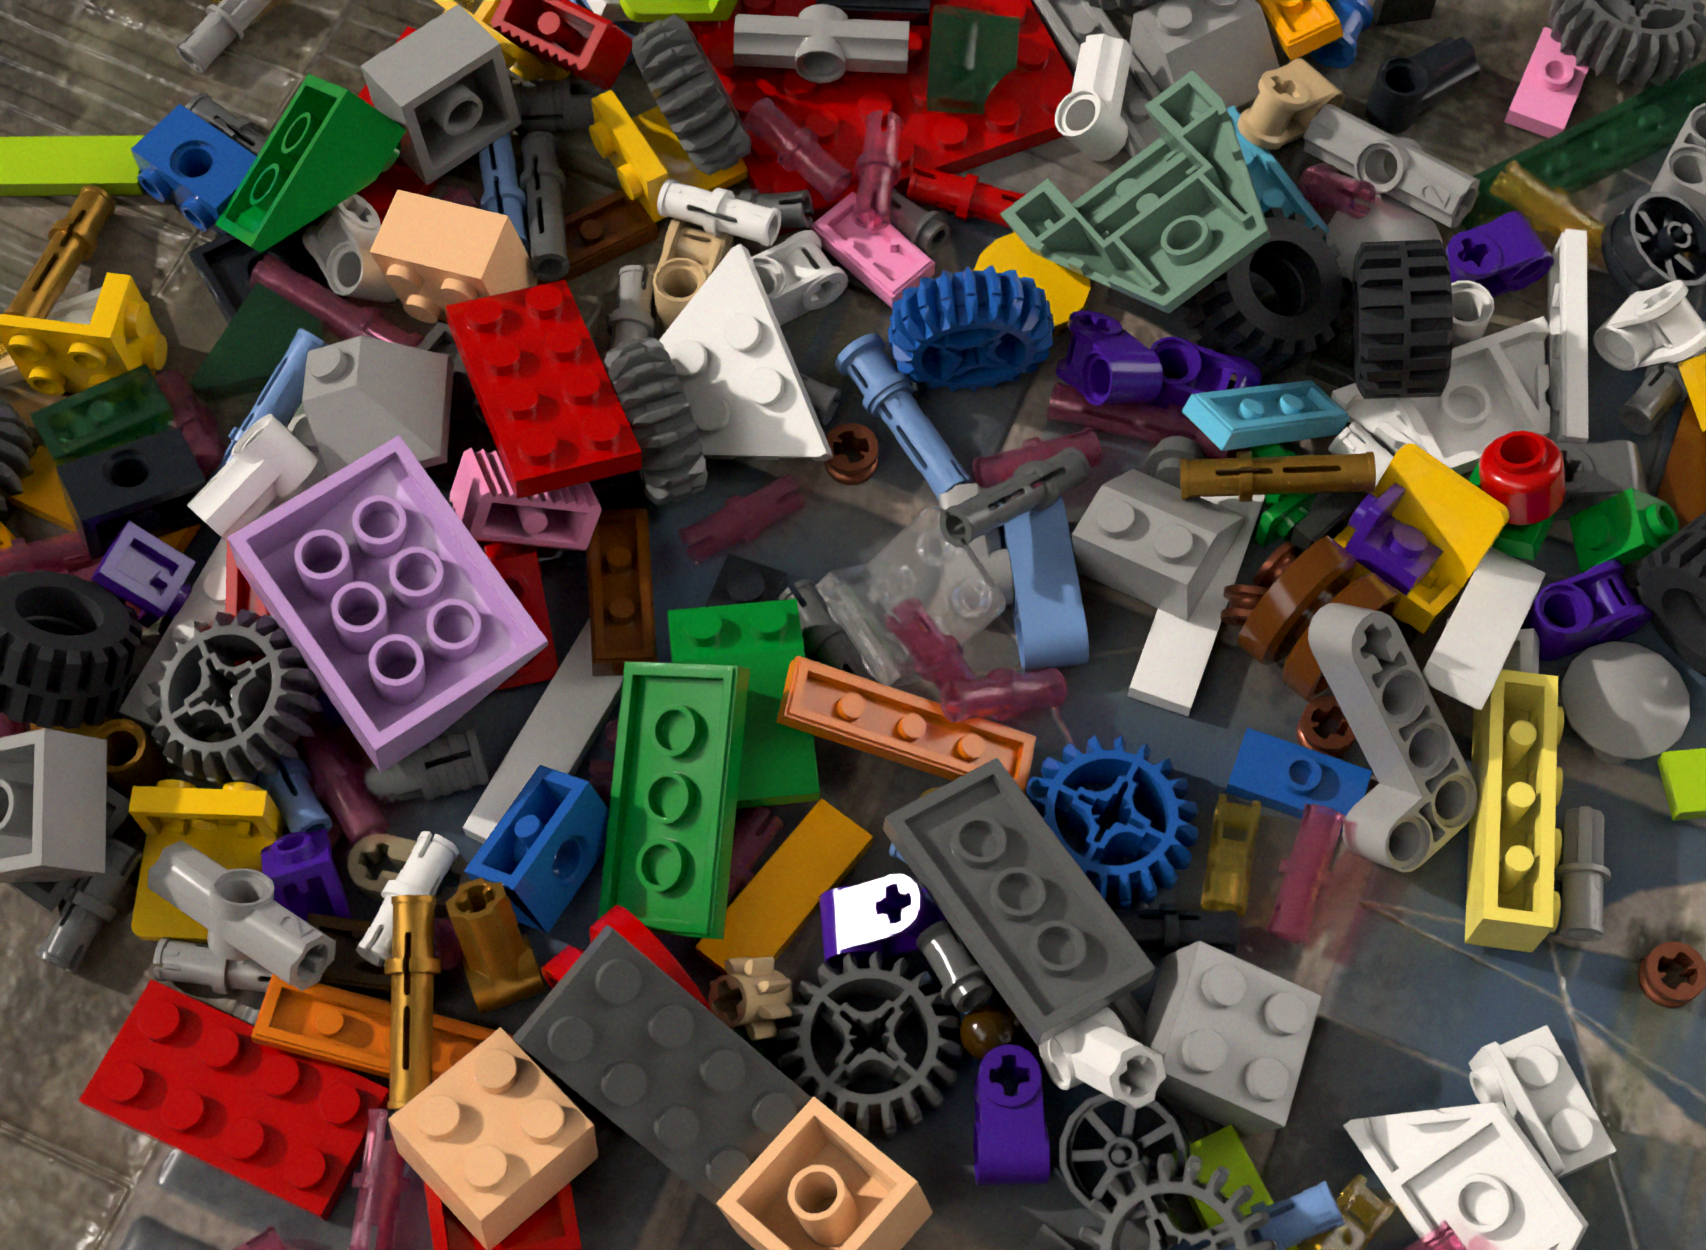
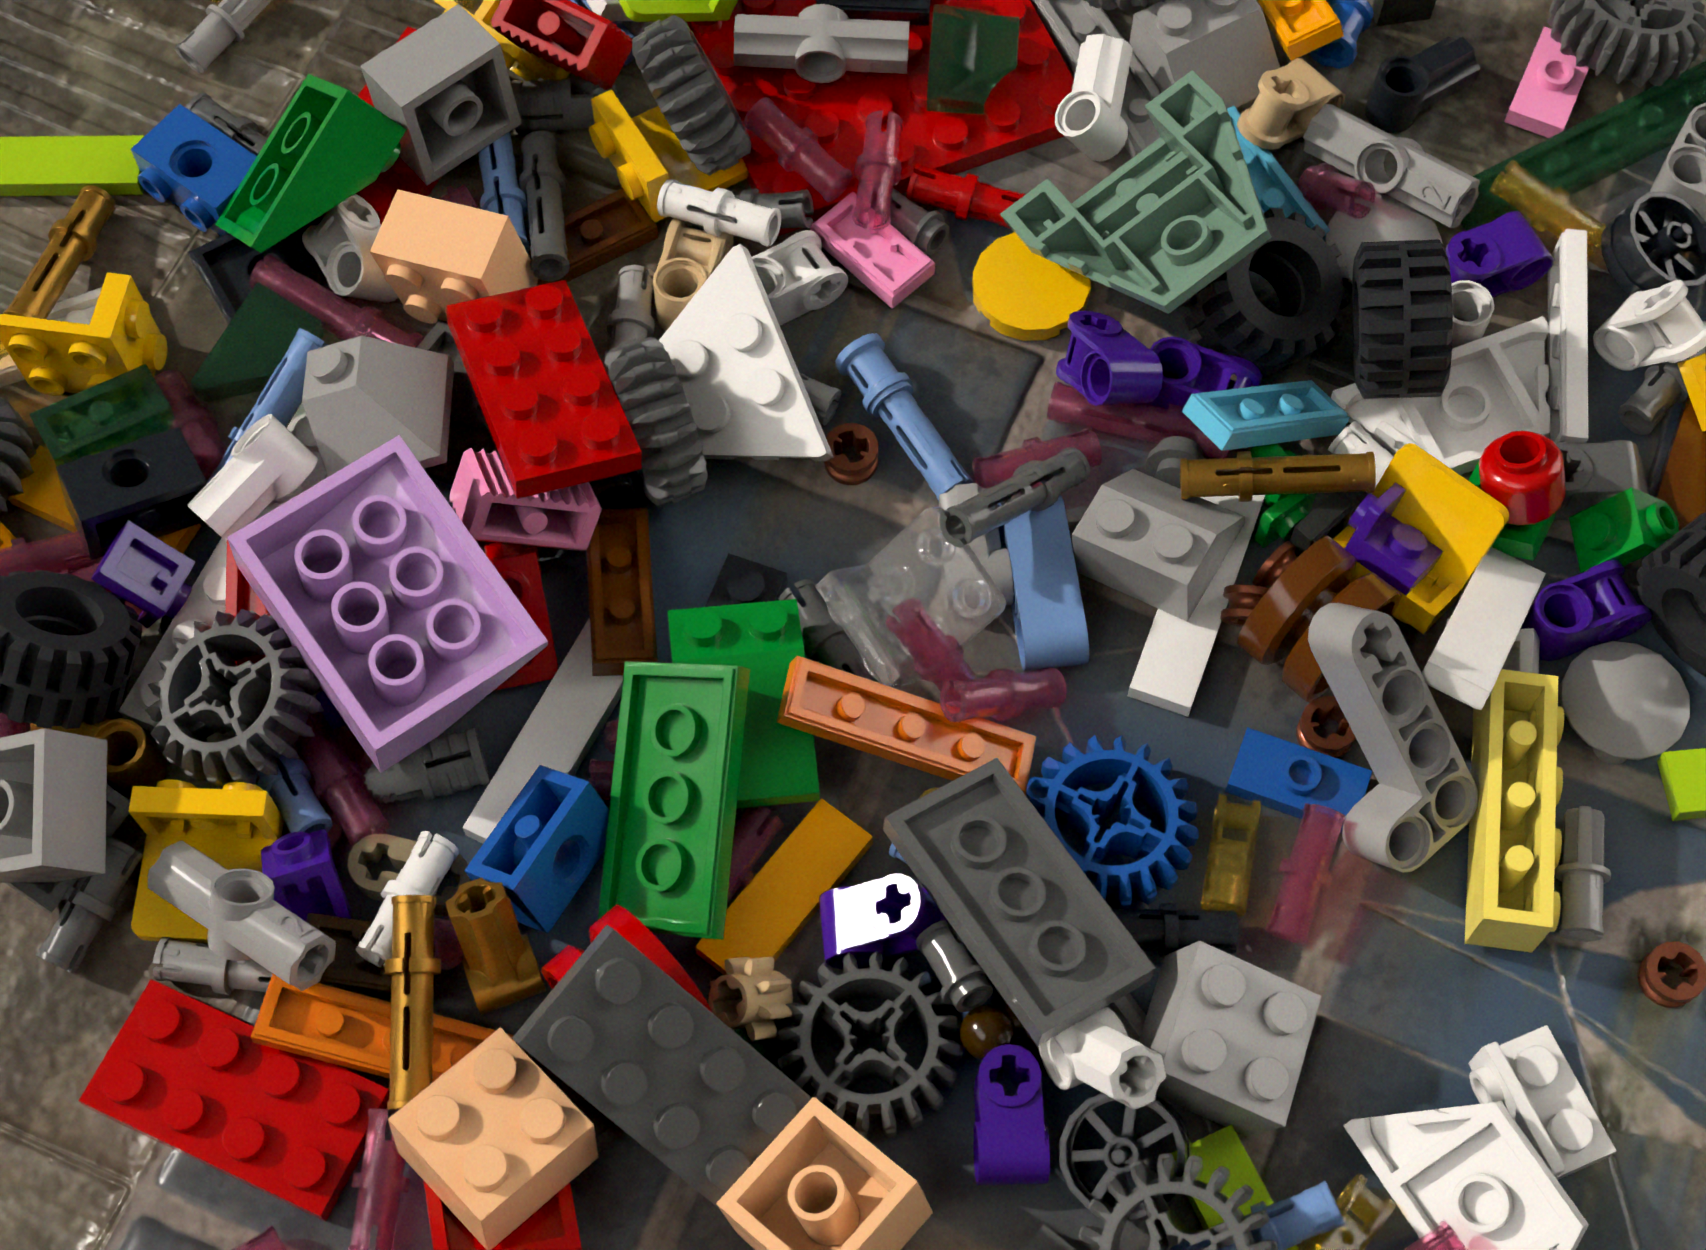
(741, 518): clear pink pin -> none
(971, 329): blue gear -> none

